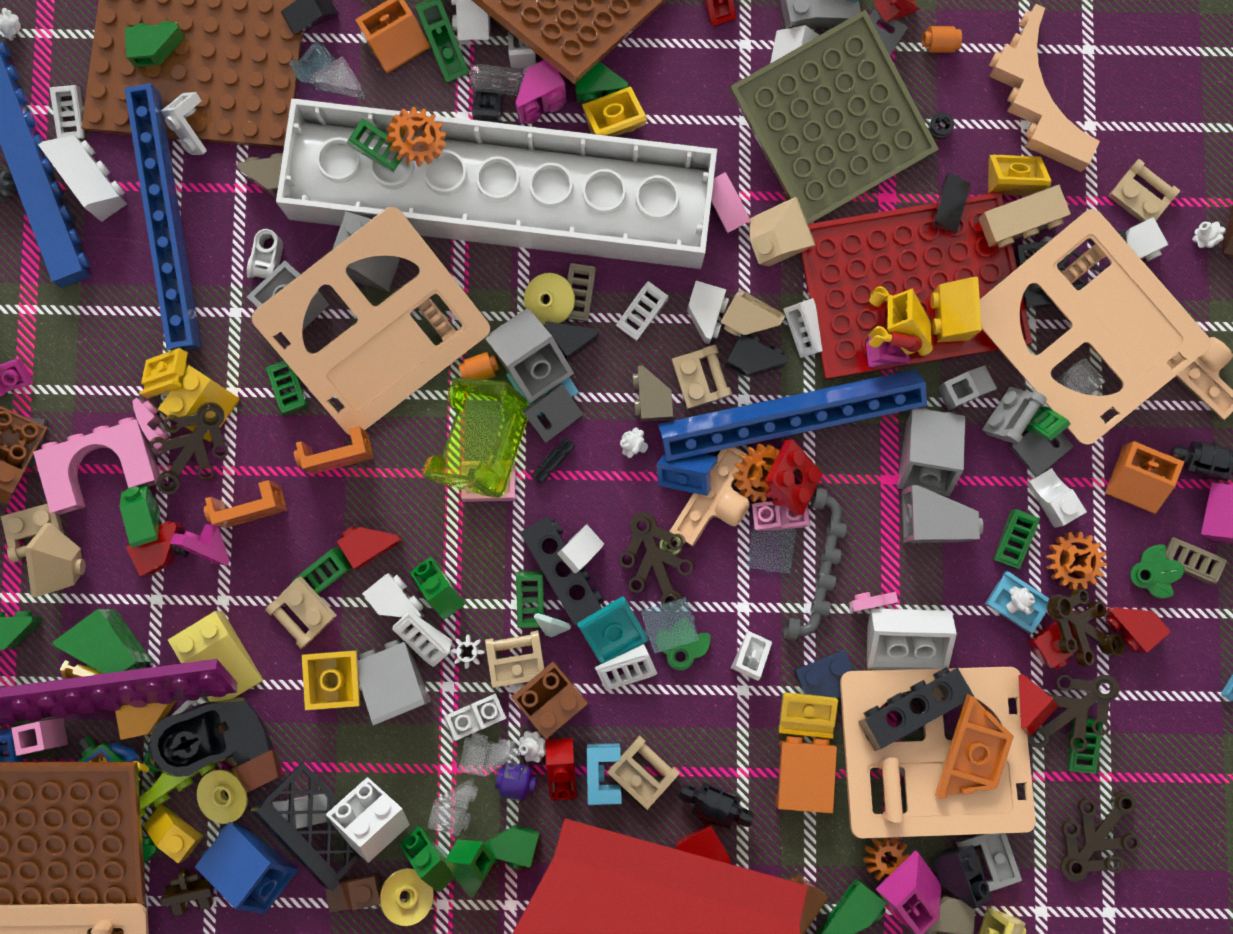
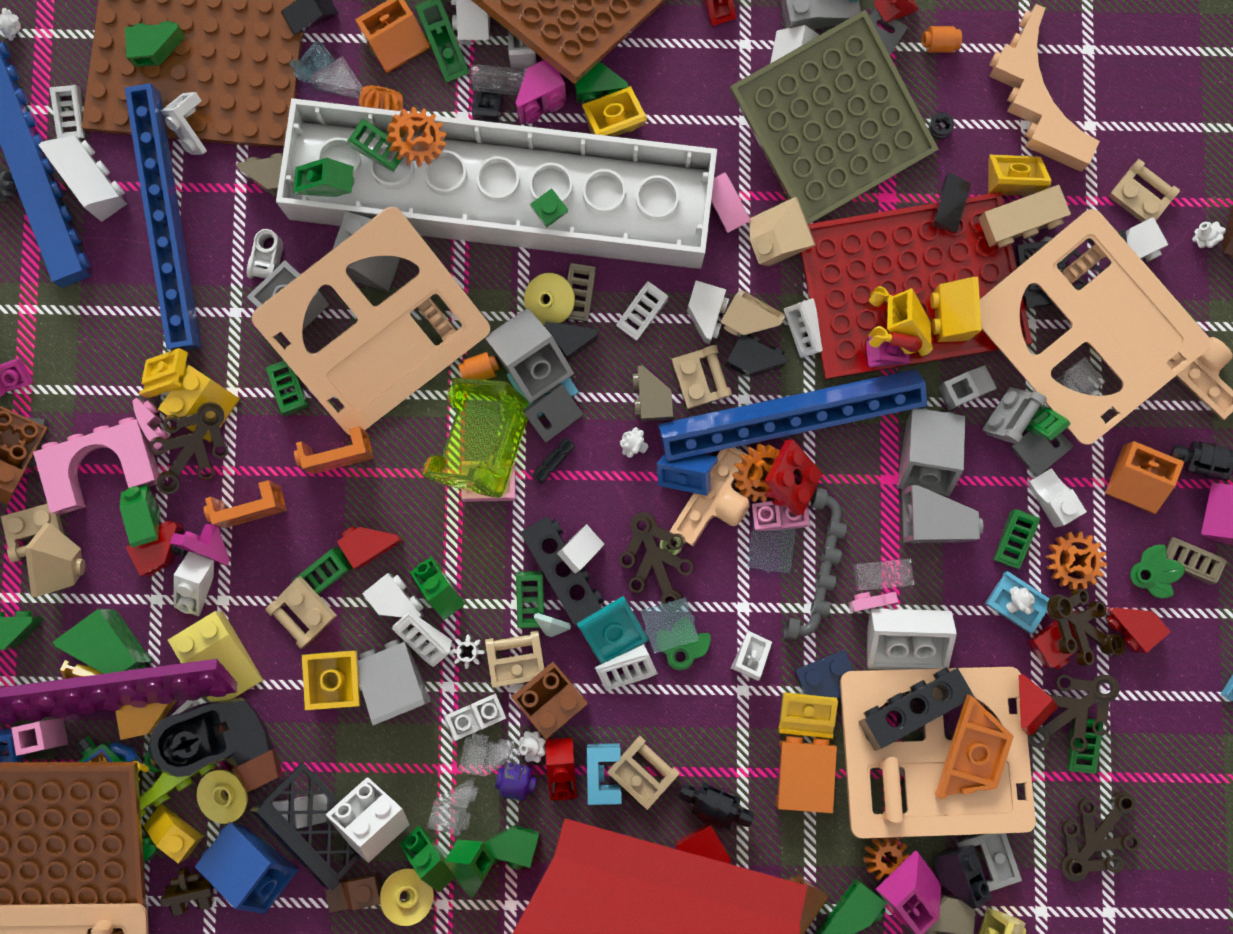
(192, 583): none -> white slope
(323, 178): none -> green slope
(381, 98): none -> orange gear
(549, 208): none -> green plate
(883, 574): none -> clear slope

